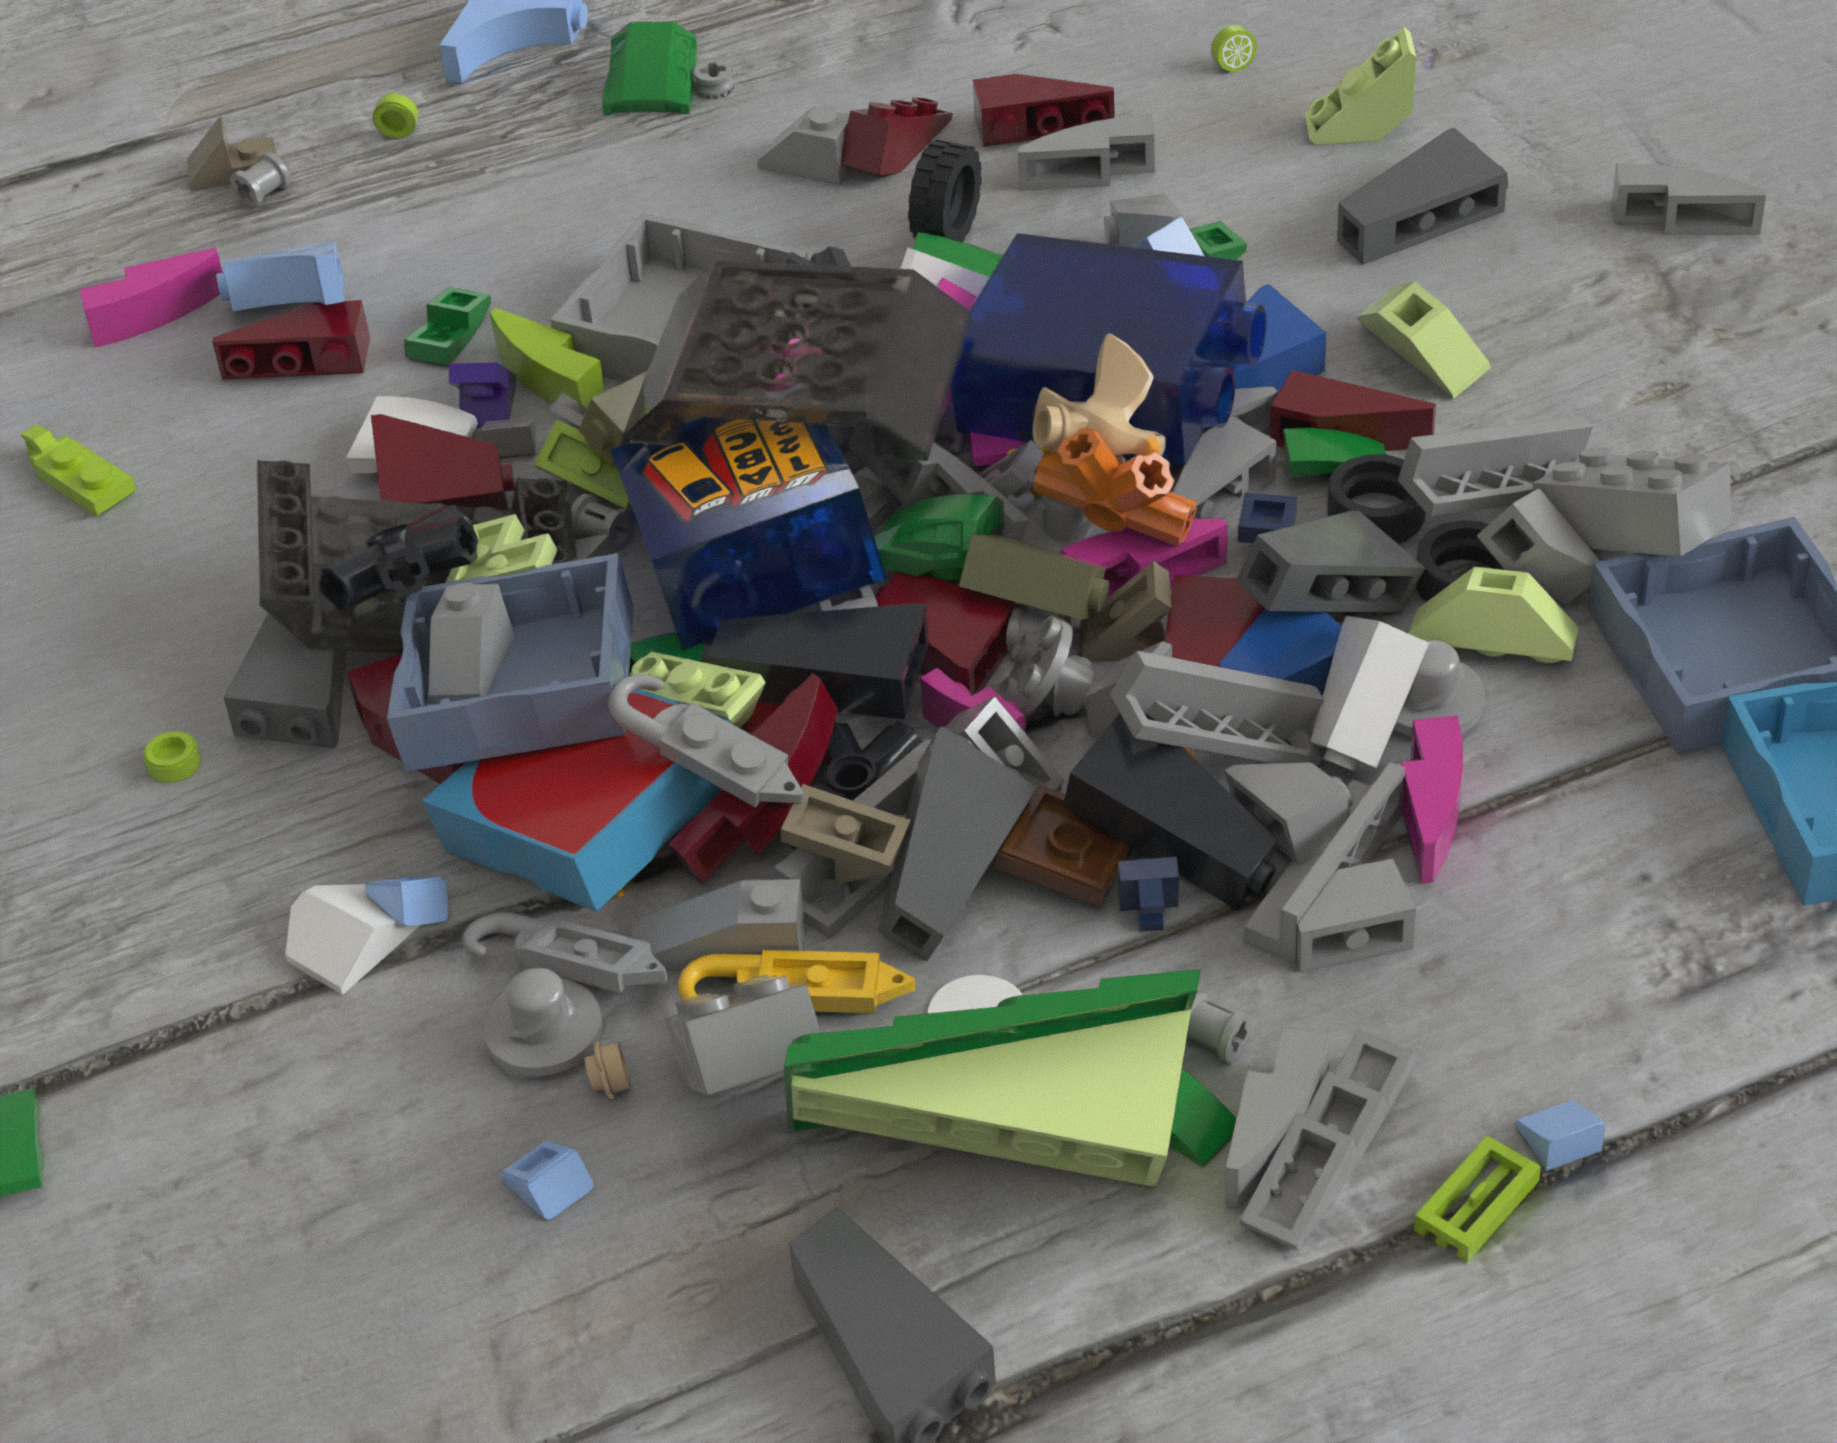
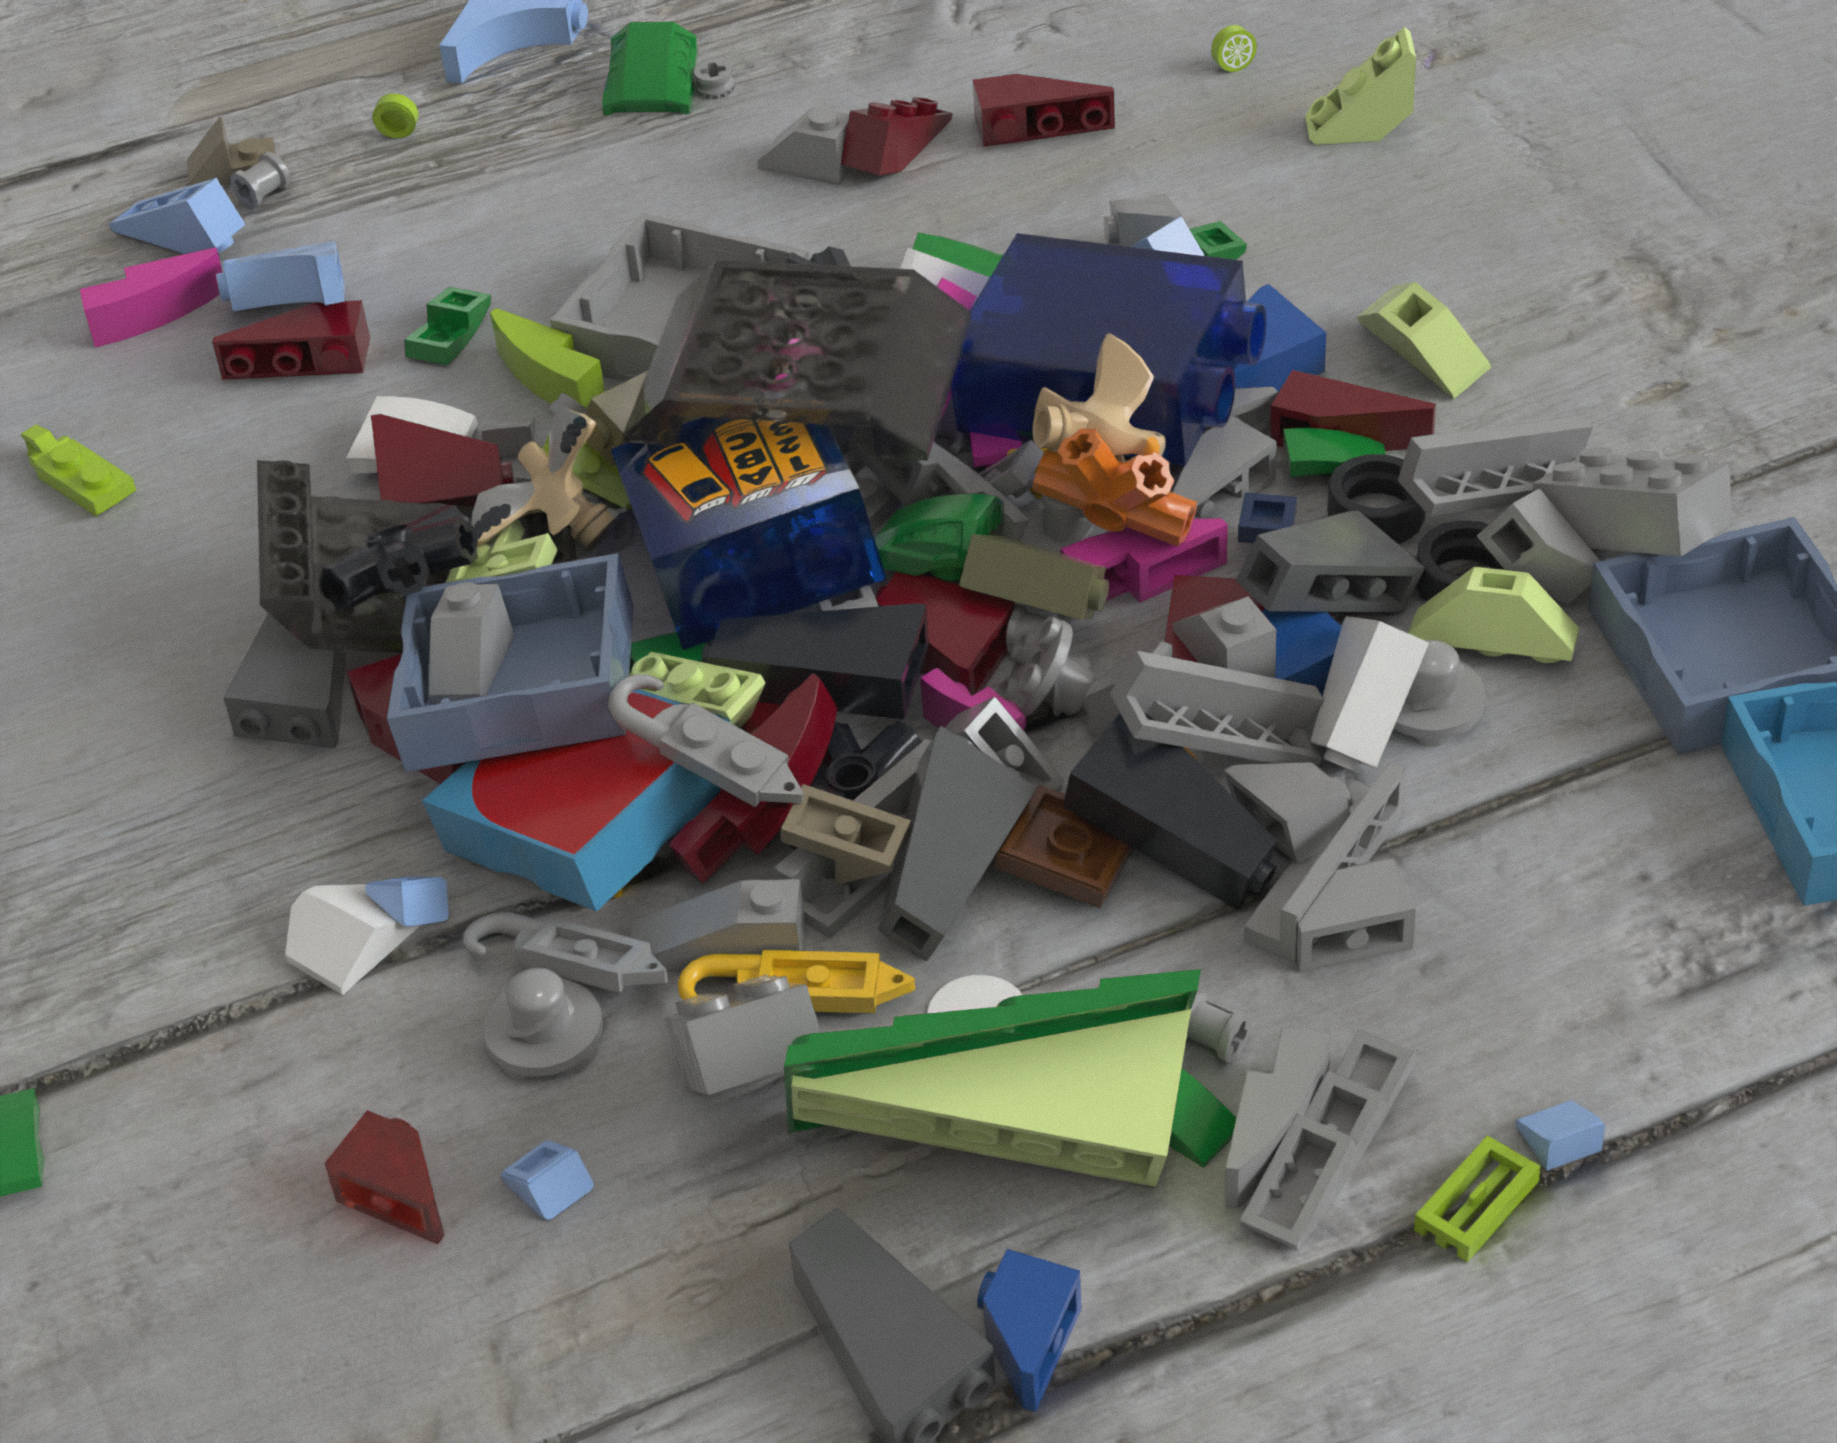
(171, 757): lime tile -> none
(183, 219): none -> light blue slope
(386, 1176): none -> clear red slope
(484, 390): dark purple slope -> none
(551, 489): none -> tan animal
(607, 1069): tan plate -> none
(945, 190): black tyre -> none
(1029, 1319): none -> blue slope
(1088, 154): light grey slope -> none
(1128, 617): dark tan slope -> none
(1149, 888): dark blue tile -> none
(1231, 637): none -> light grey slope
(1422, 198): dark grey slope -> none
(1433, 791): dark pink slope -> none
(1686, 201): light grey slope -> none

